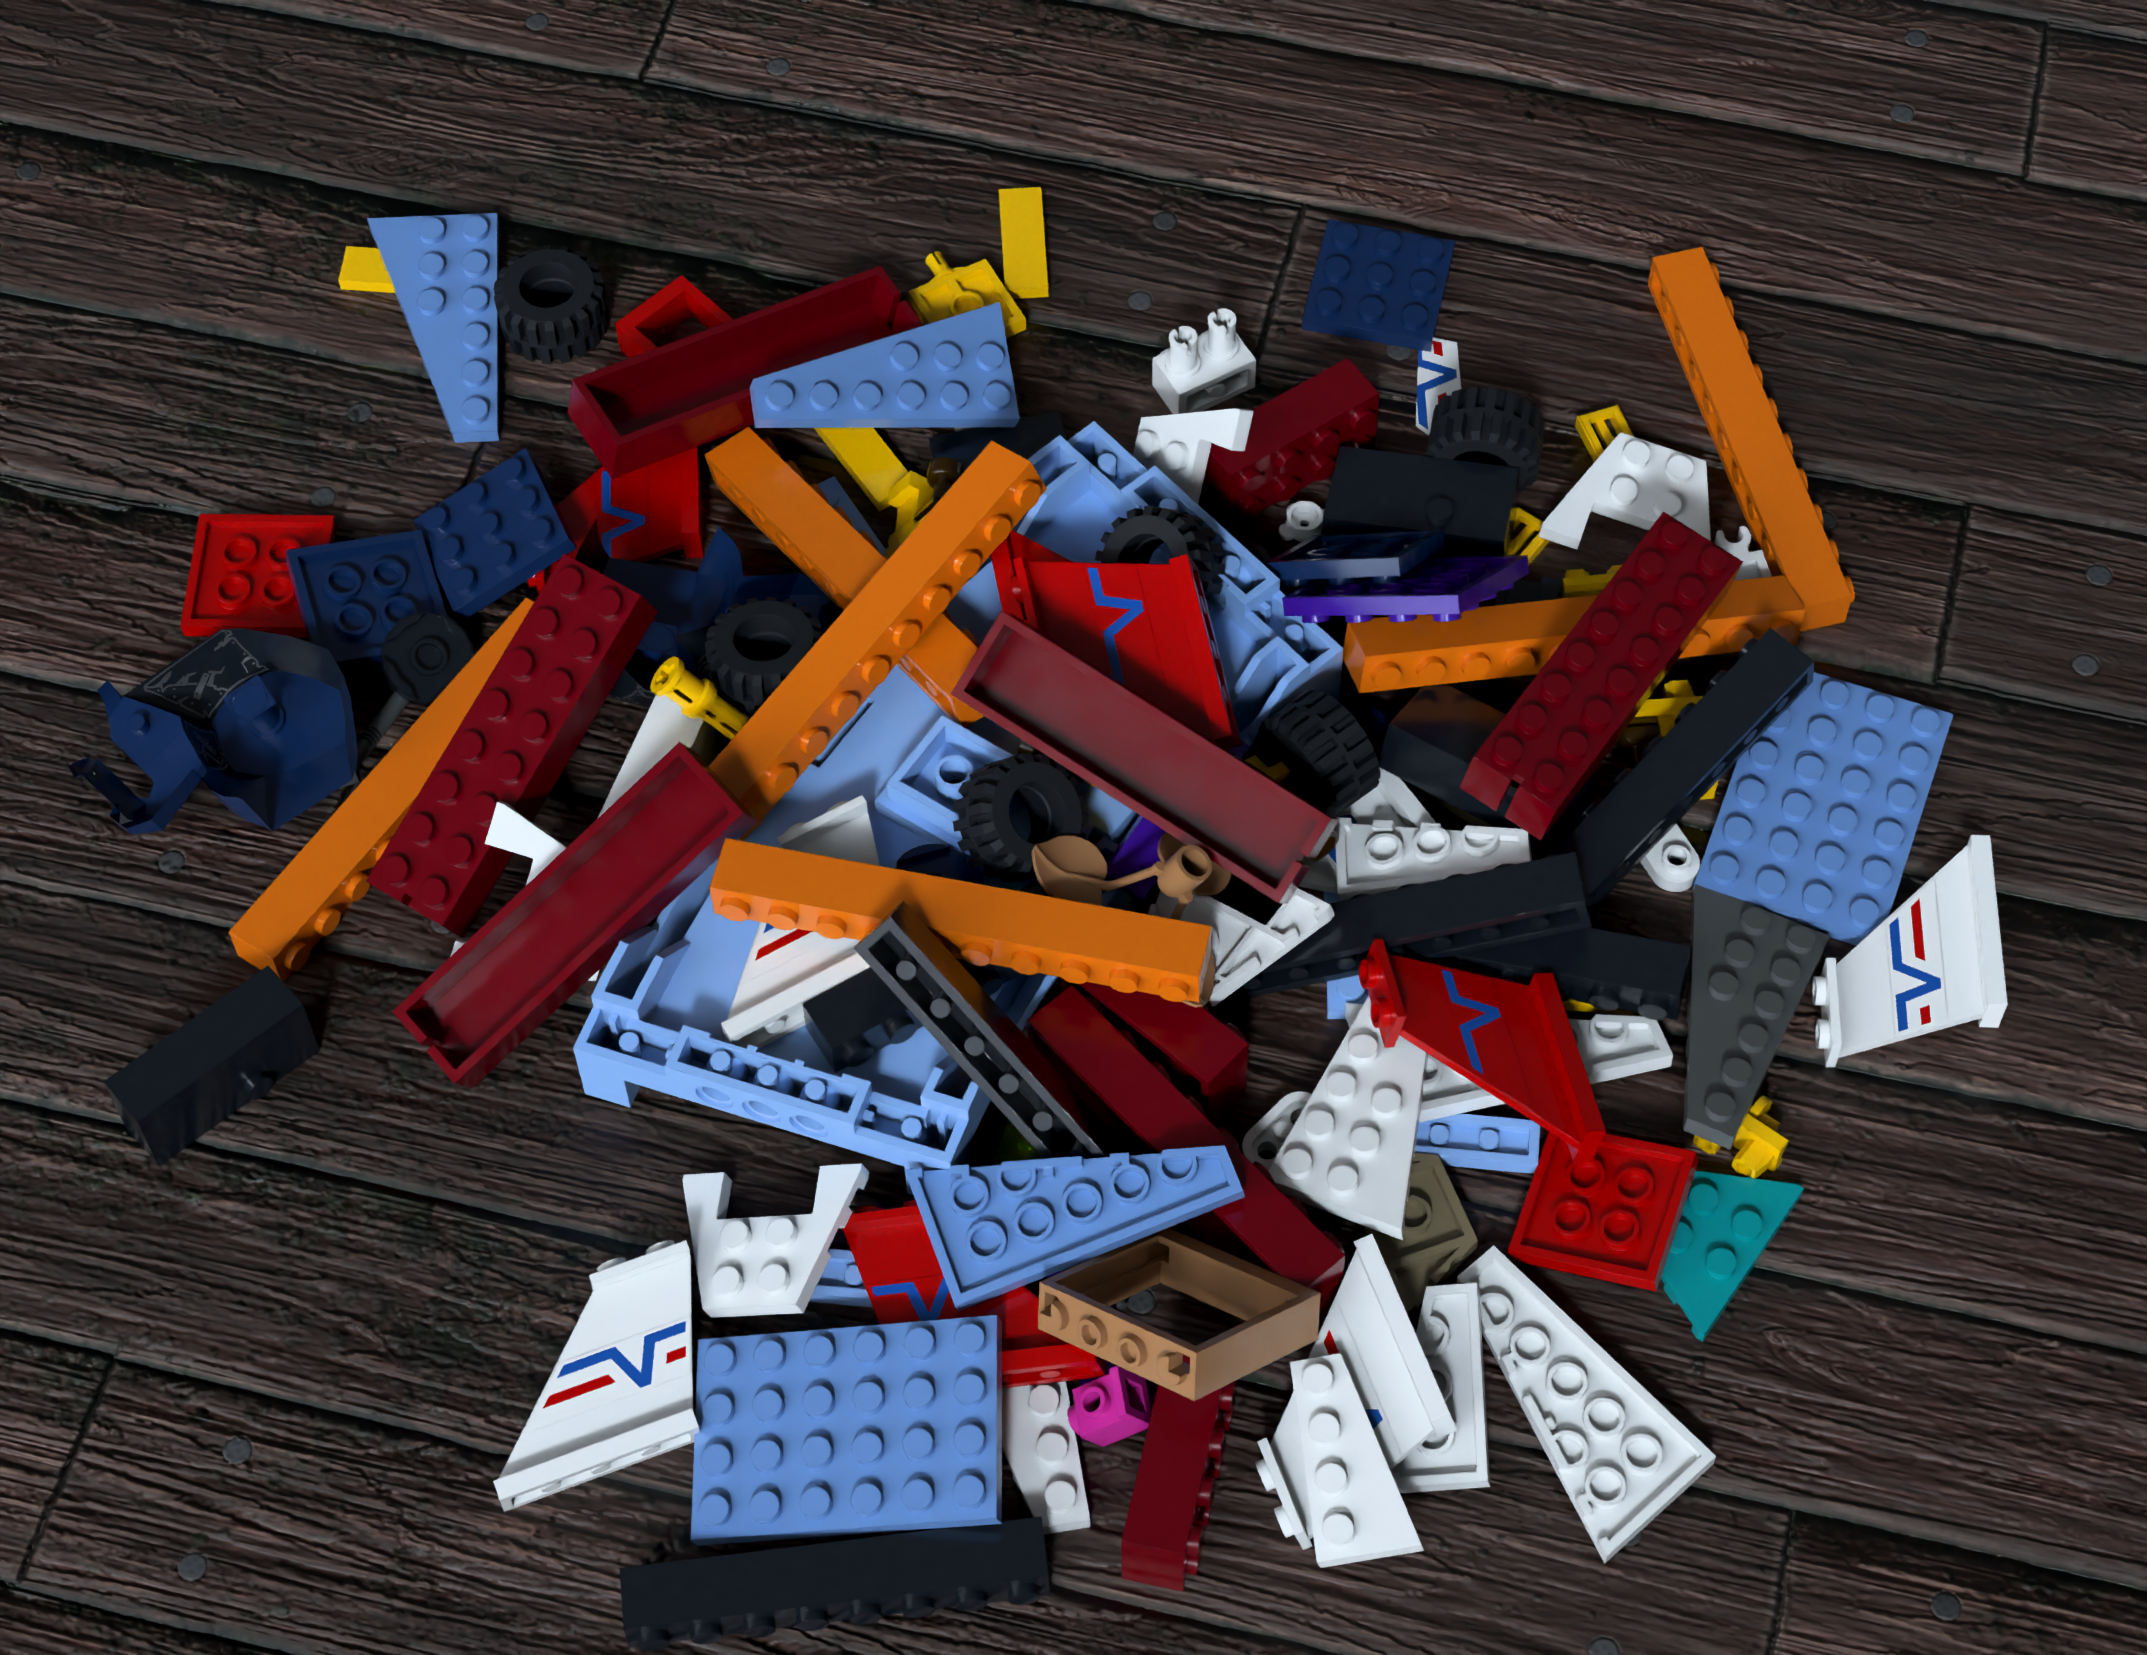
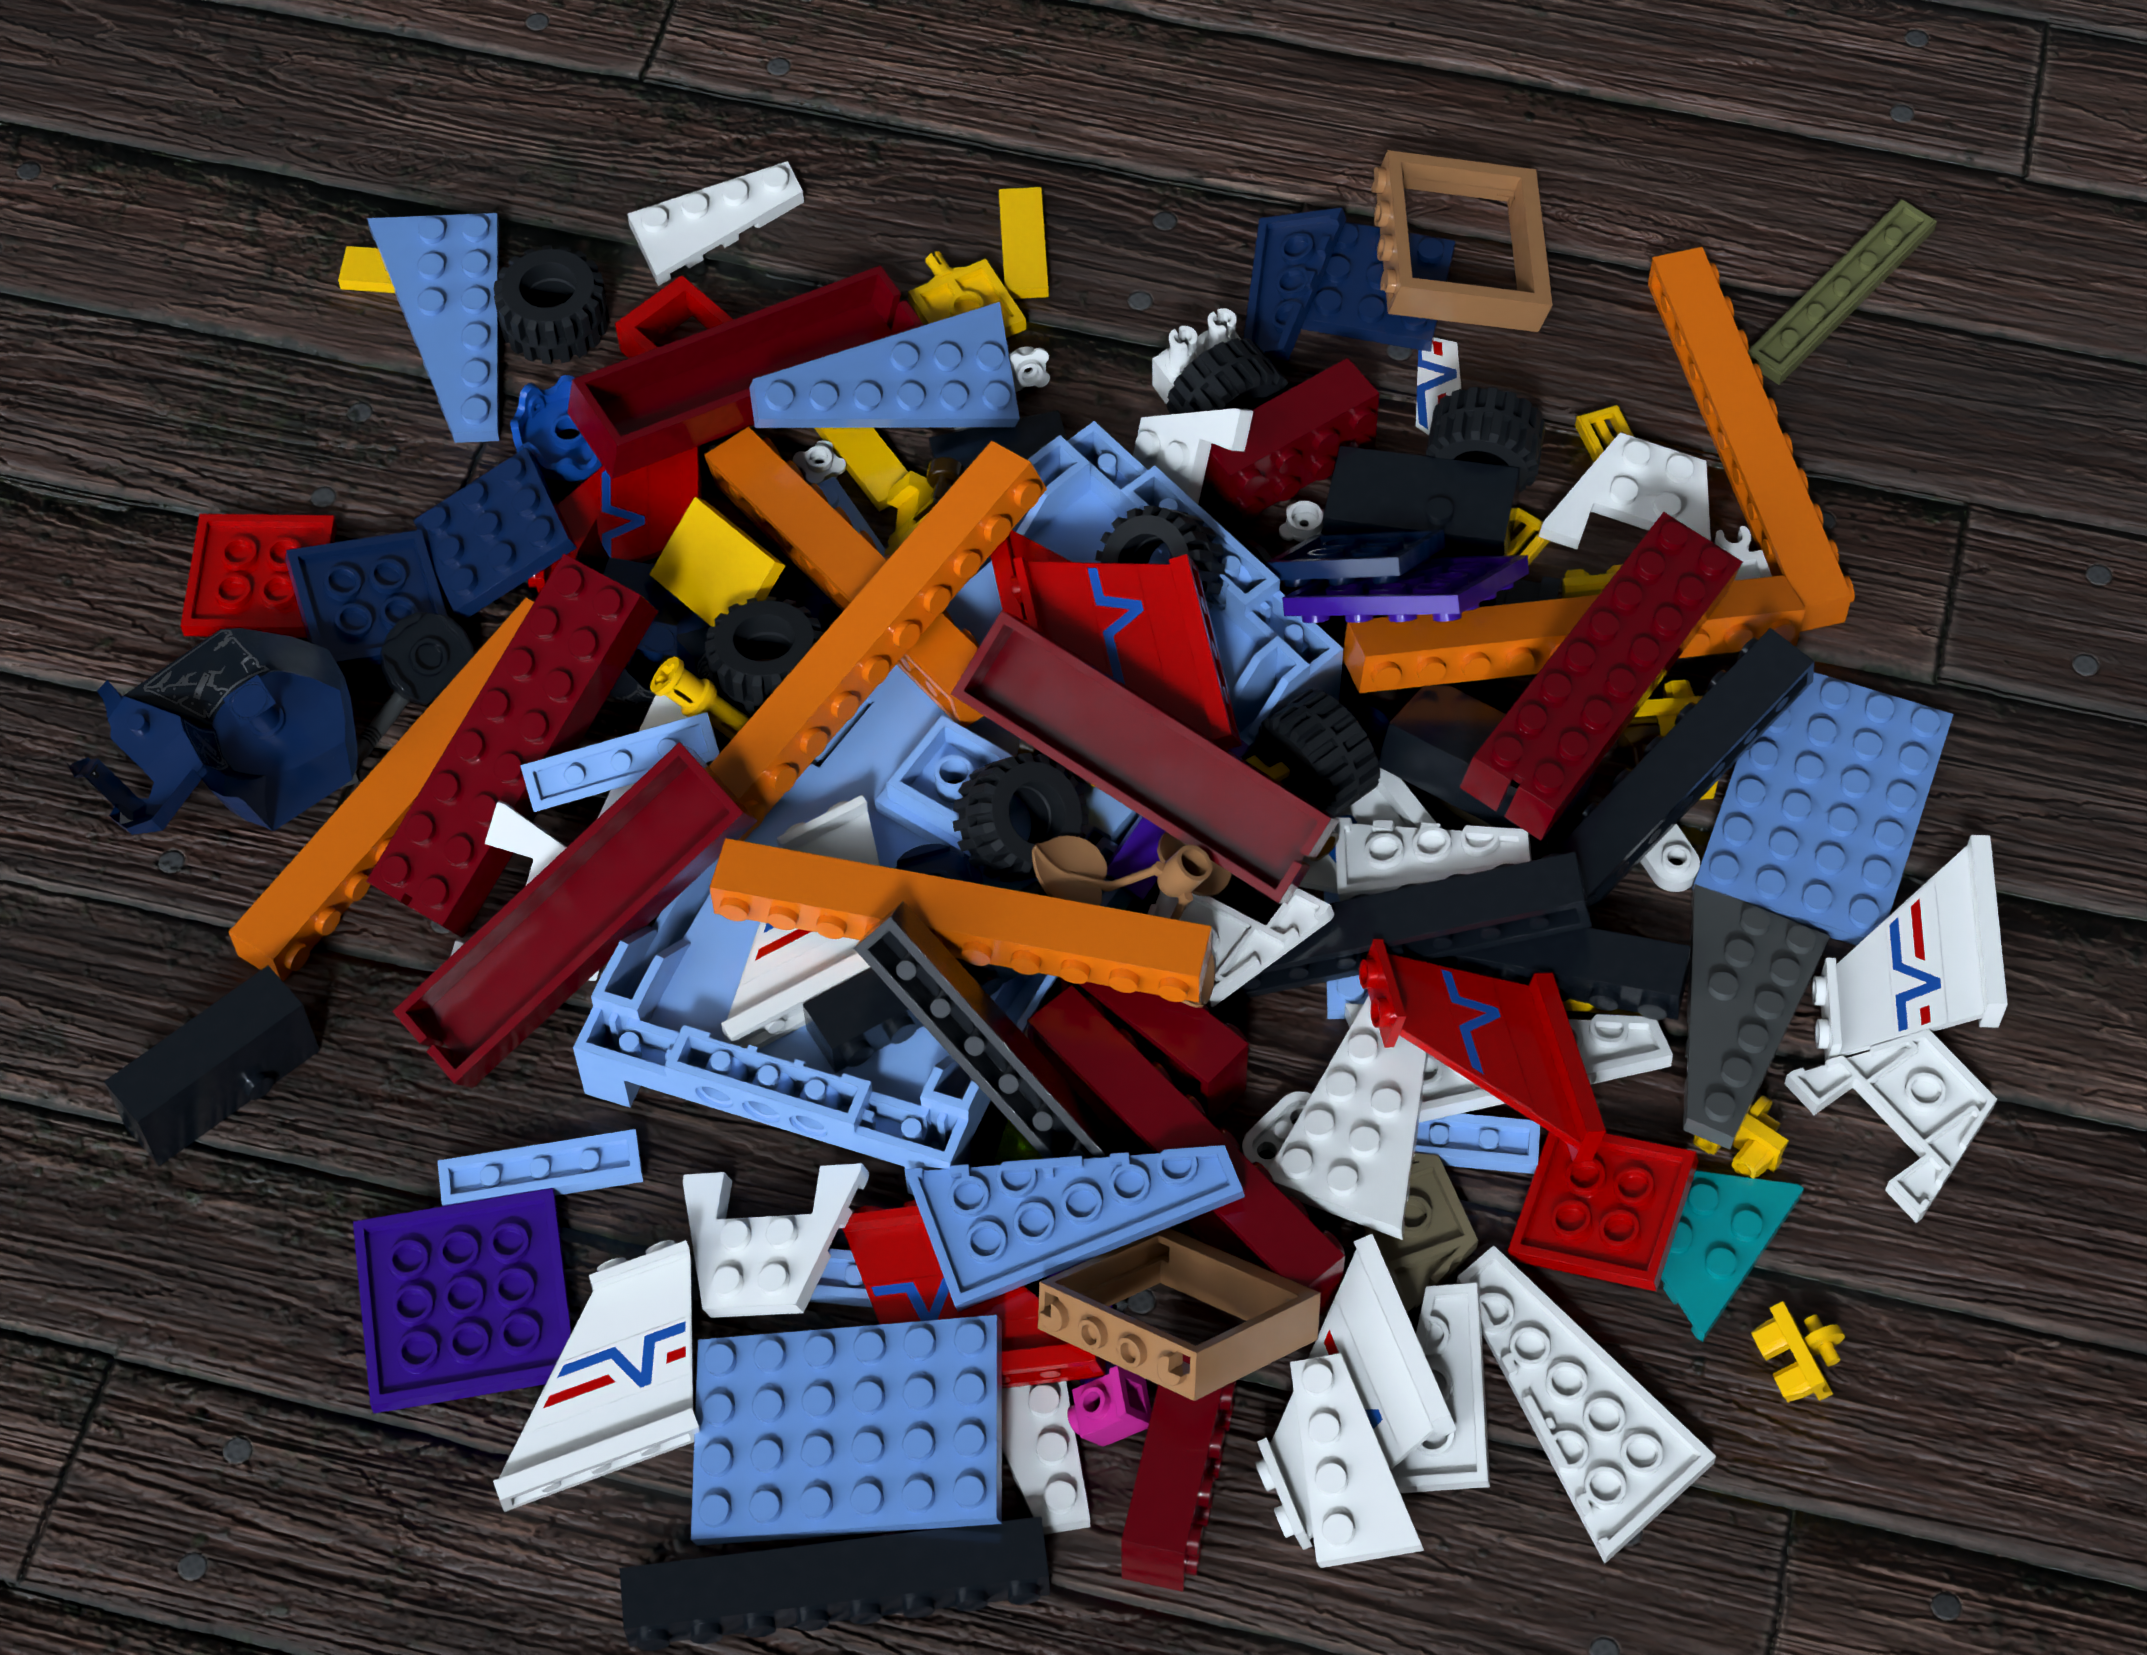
(462, 1299): none -> dark purple plate
(538, 423): none -> blue plate
(560, 1165): none -> light blue plate
(613, 761): none -> light blue plate
(695, 223): none -> white wing
(714, 563): none -> yellow tile
(820, 472): none -> white plate
(1025, 358): none -> white plate
(1226, 378): none -> black tyre
(1286, 275): none -> dark blue wing
(1458, 302): none -> medium nougat window
(1784, 1334): none -> yellow hips
(1841, 291): none -> olive tile
(1919, 1094): none -> white wing

